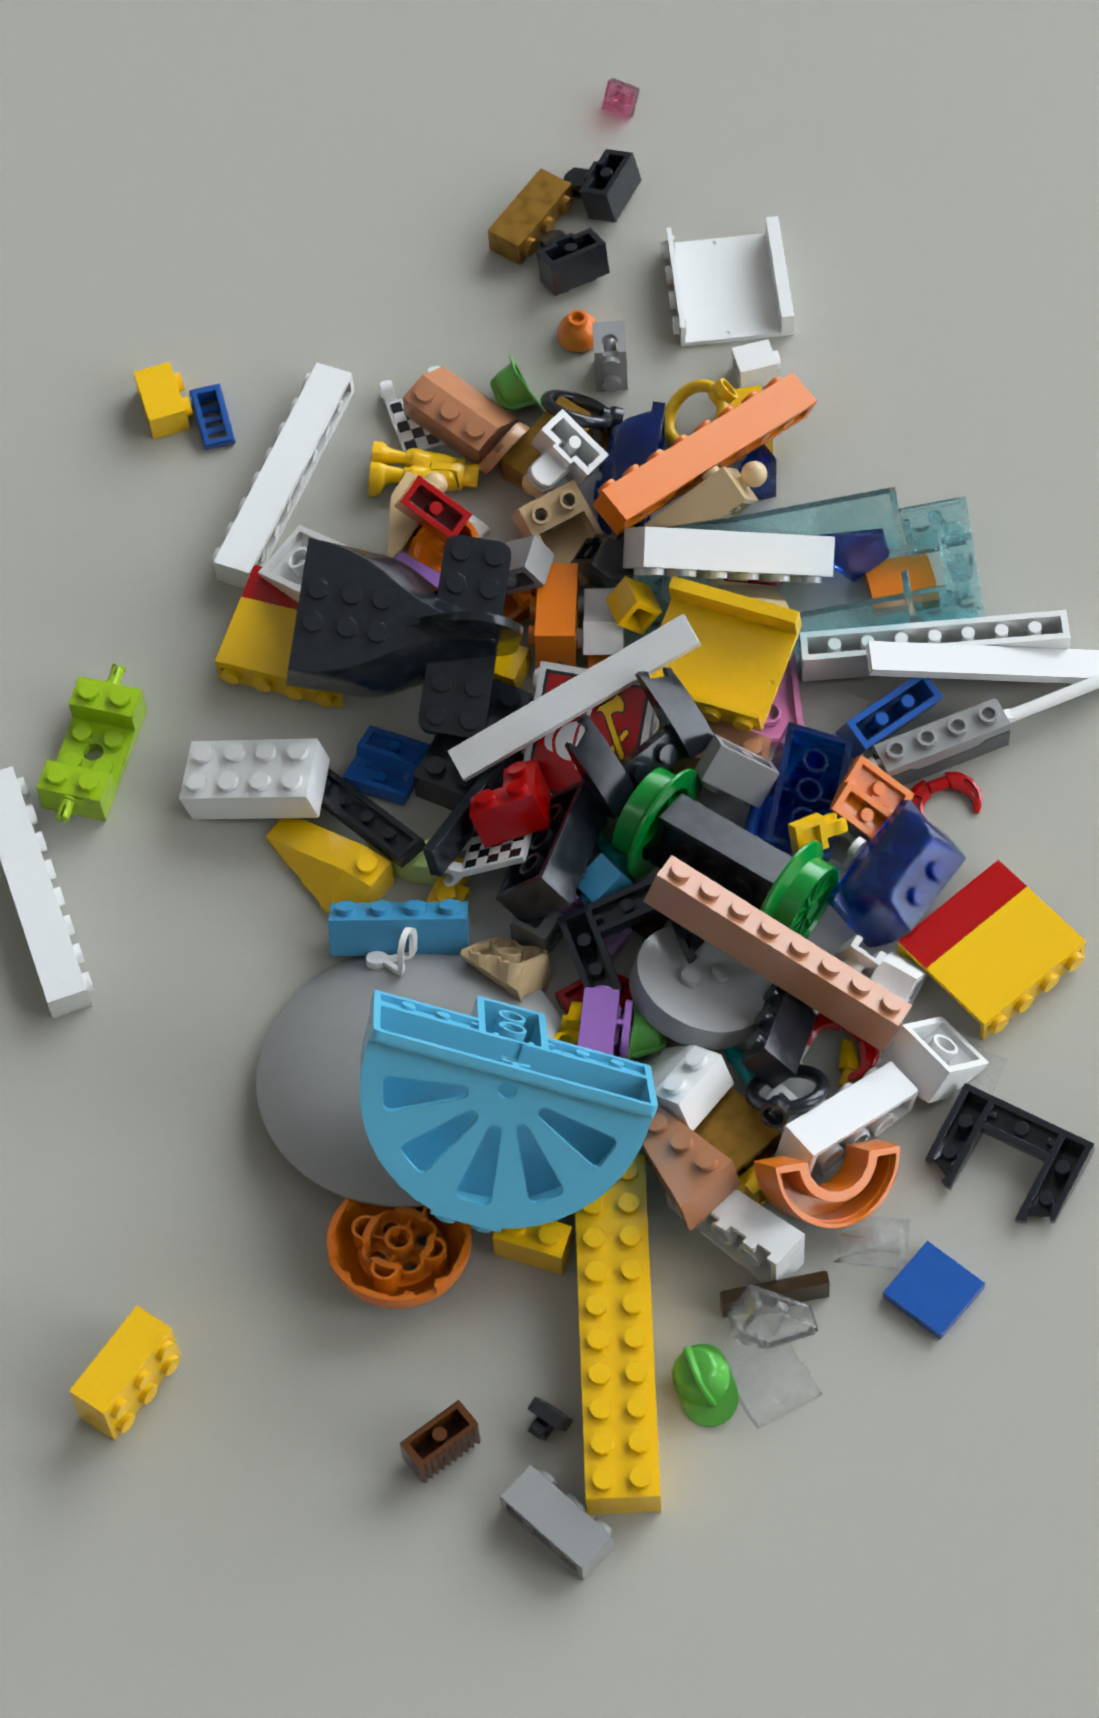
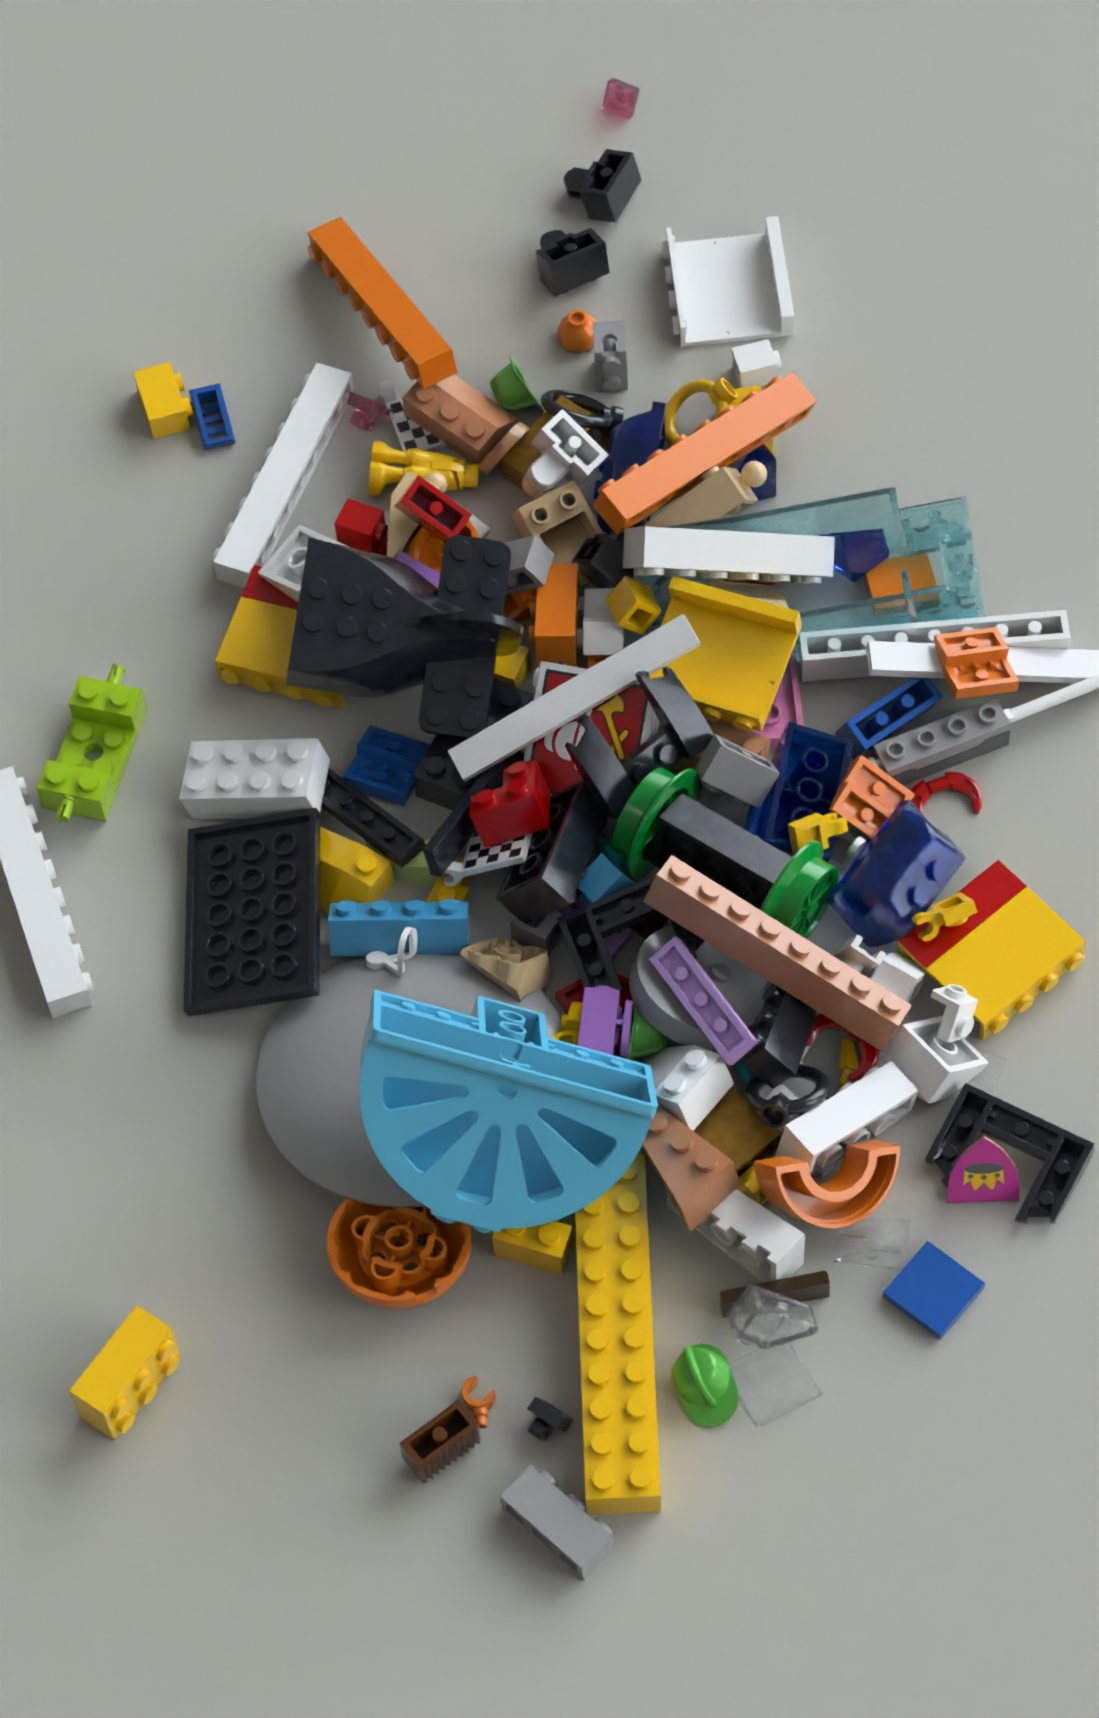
(252, 912): none -> black plate
(362, 527): none -> red brick
(366, 411): none -> clear pink tile
(381, 303): none -> orange brick
(479, 1408): none -> orange piece
(530, 216): pearl gold brick -> none
(703, 1001): none -> lavender plate
(948, 912): none -> yellow plate
(959, 1012): none -> white bracket
(975, 662): none -> orange slope
(983, 1175): none -> dark pink shield

